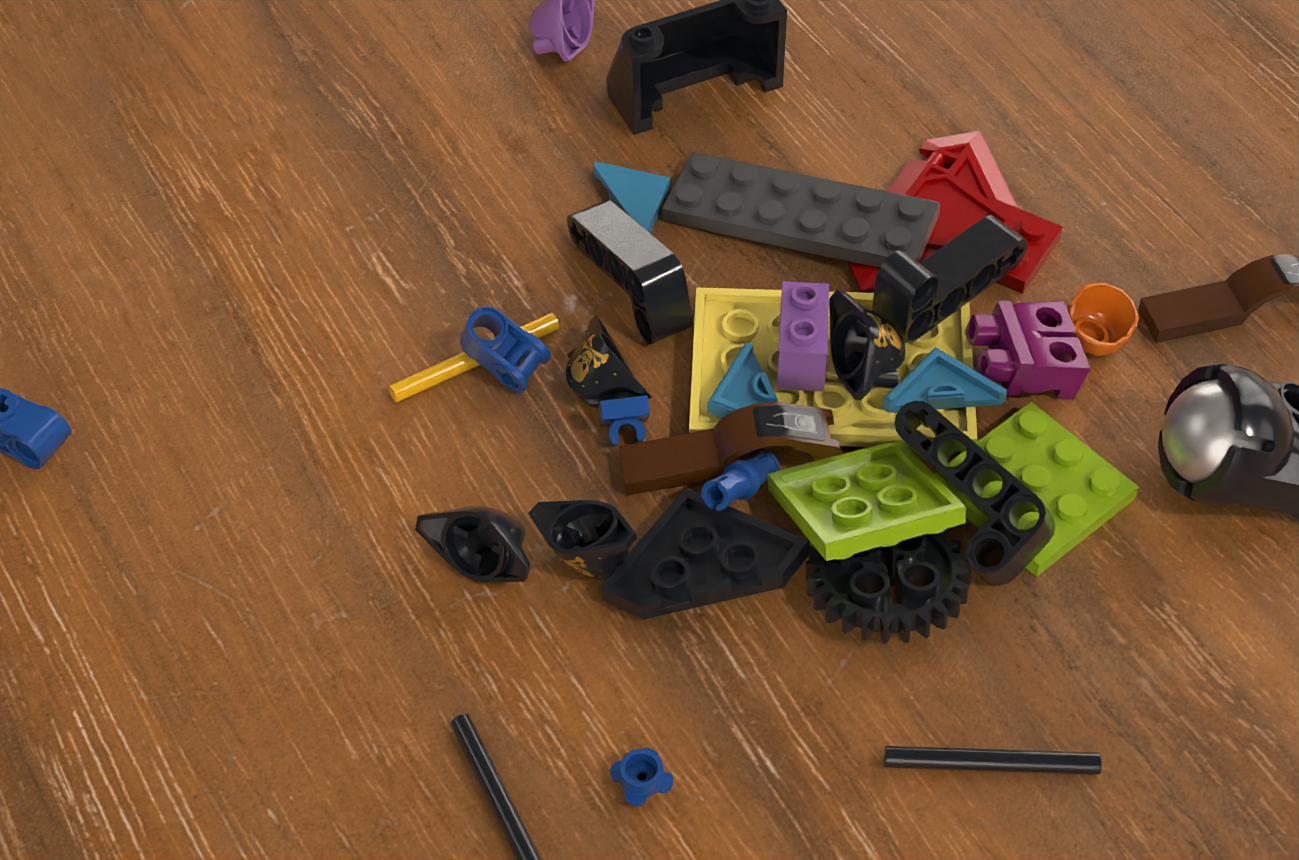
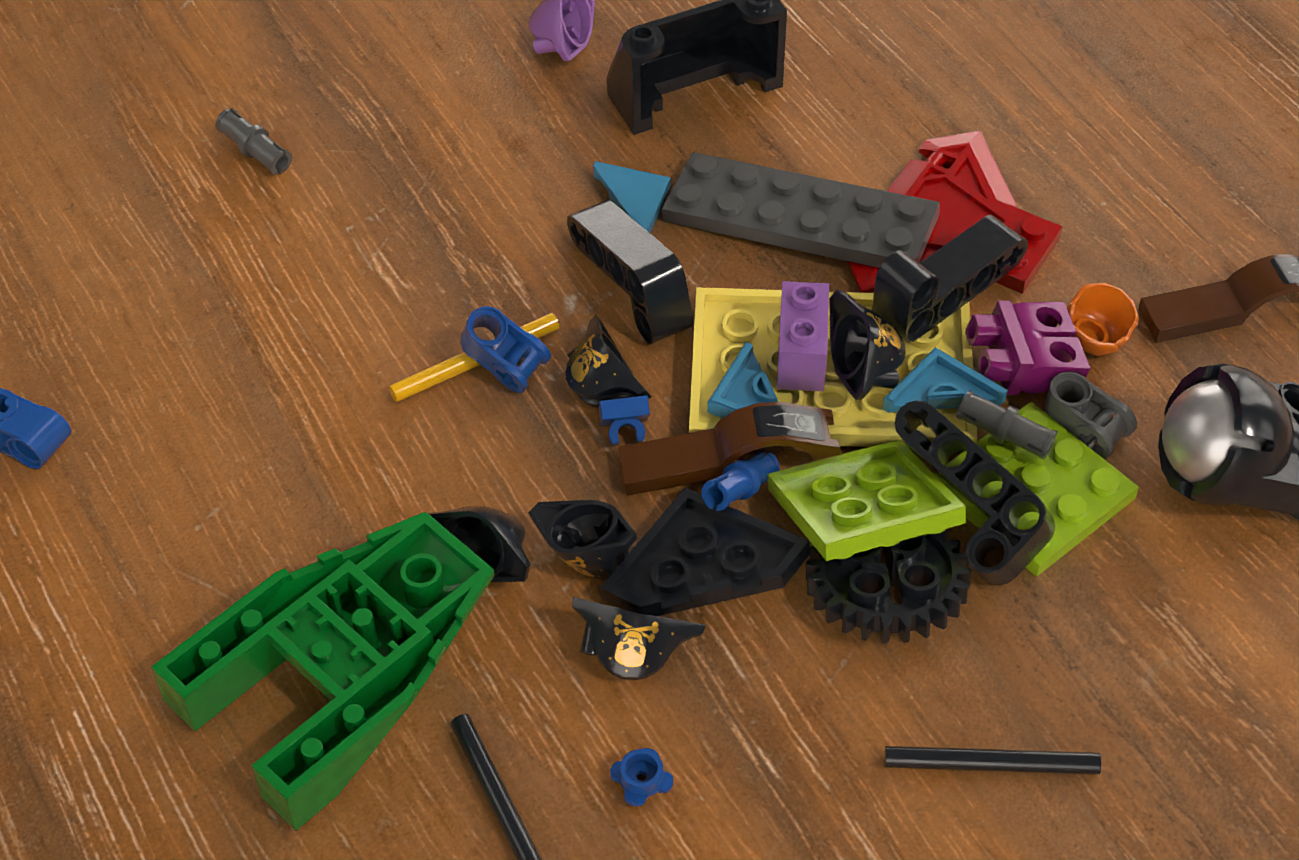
(253, 141): none -> dark grey pin
(352, 623): none -> green wedge
(631, 642): none -> black hat
(1006, 424): none -> dark grey pin
(1088, 412): none -> dark grey piece

